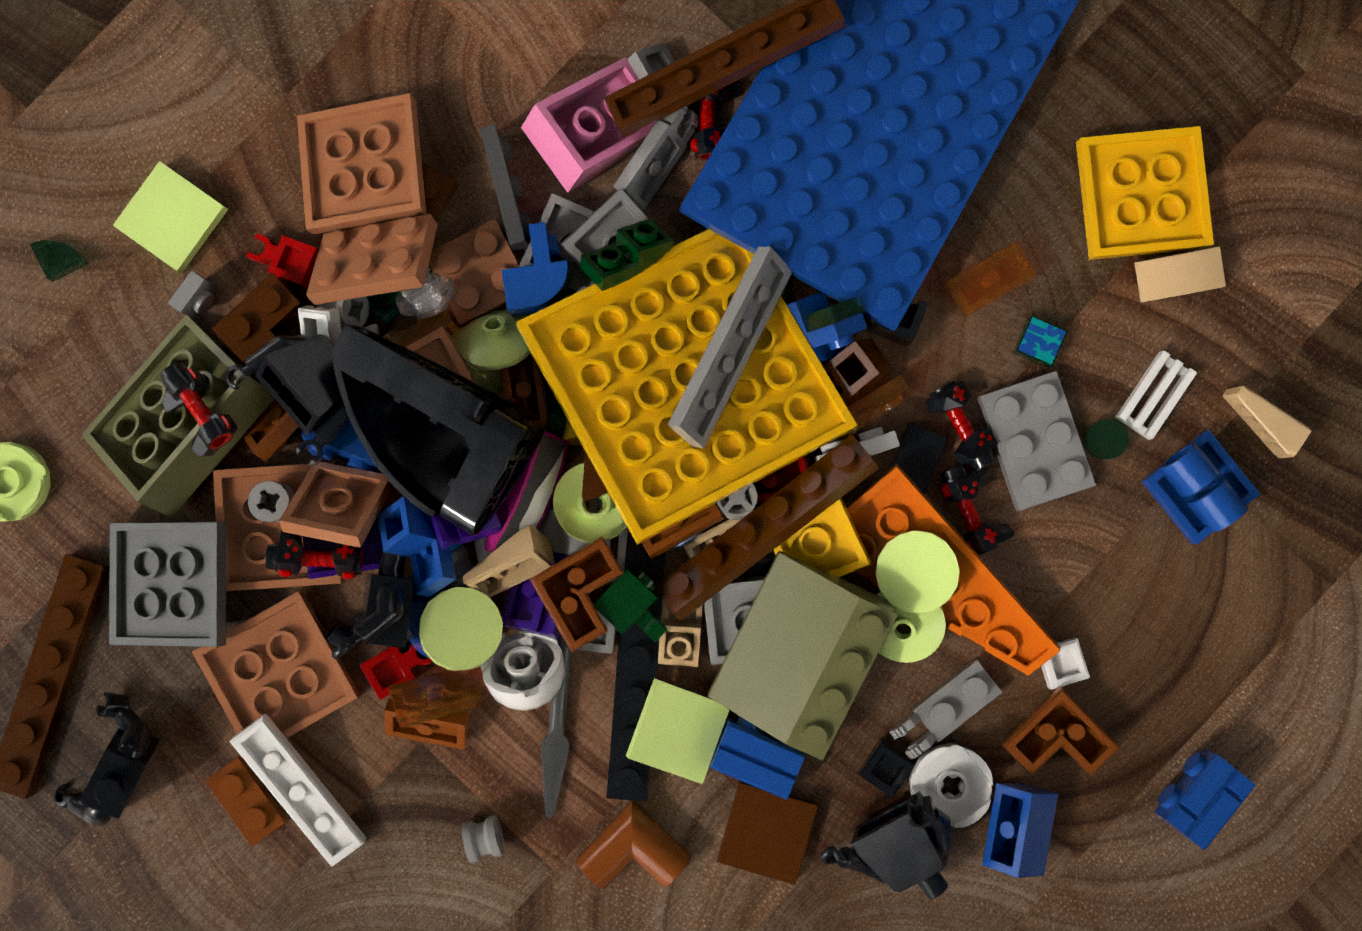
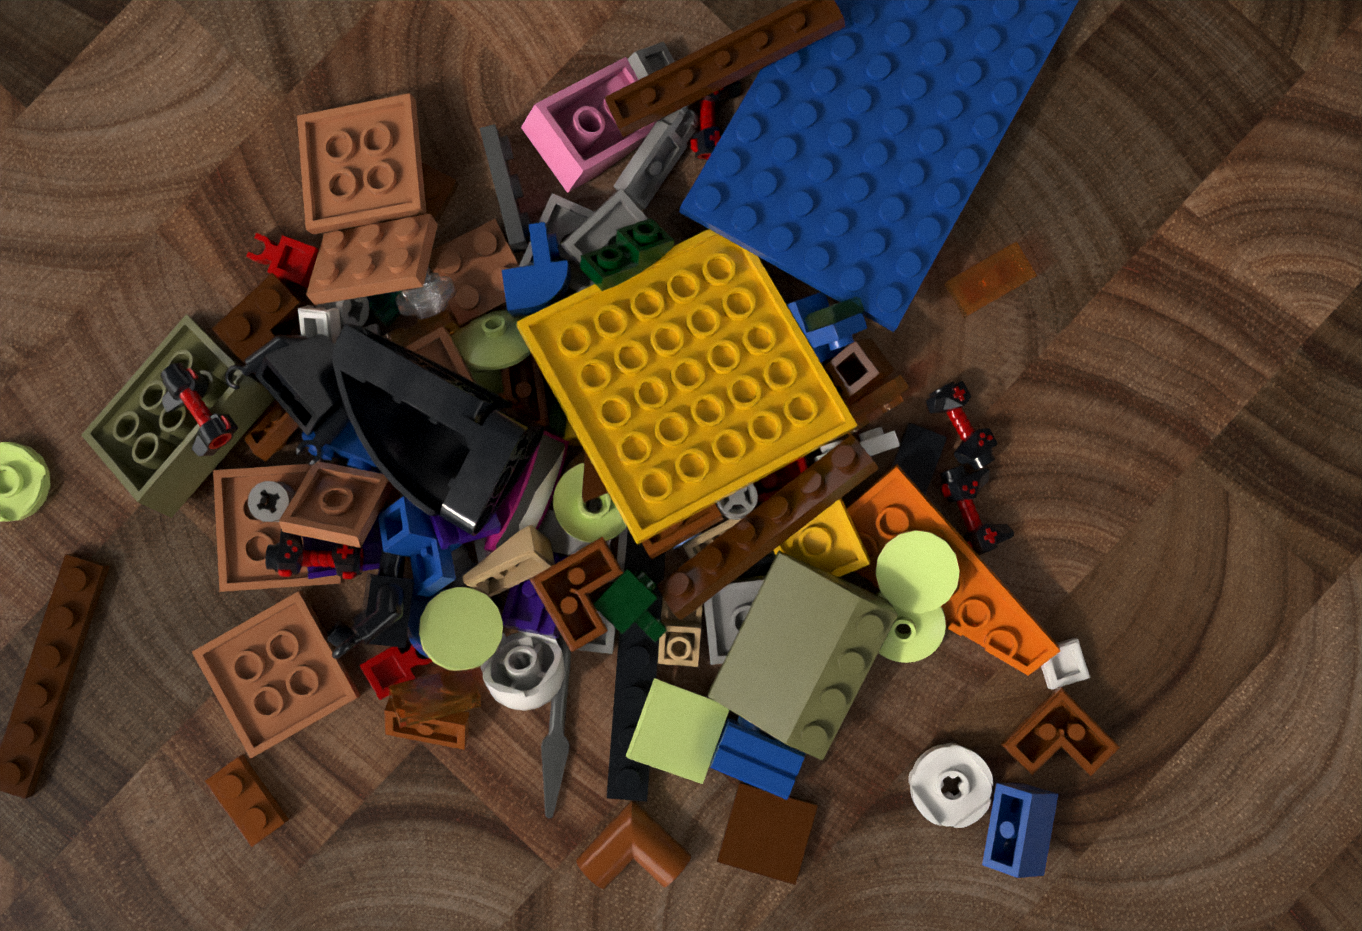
(57, 258): clear green tile -> none
(117, 769): black torso -> none
(167, 584): dark grey plate -> none
(170, 217): yellowish green tile -> none
(193, 295): light grey plate -> none
(298, 789): white tile -> none
(483, 839): light grey wheel -> none
(730, 347): light grey plate -> none
(885, 768): black tile -> none
(900, 846): black torso -> none
(907, 327): black panel -> none
(947, 707): light grey hinge -> none
(1036, 441): light grey plate -> none
(1040, 341): tile -> none
(1106, 439): clear green tile -> none
(1144, 193): yellow plate -> none
(1175, 367): white tile -> none
(1180, 274): tan slope -> none
(1201, 488): blue plate -> none
(1203, 797): blue brick -> none
(1272, 425): tan slope -> none

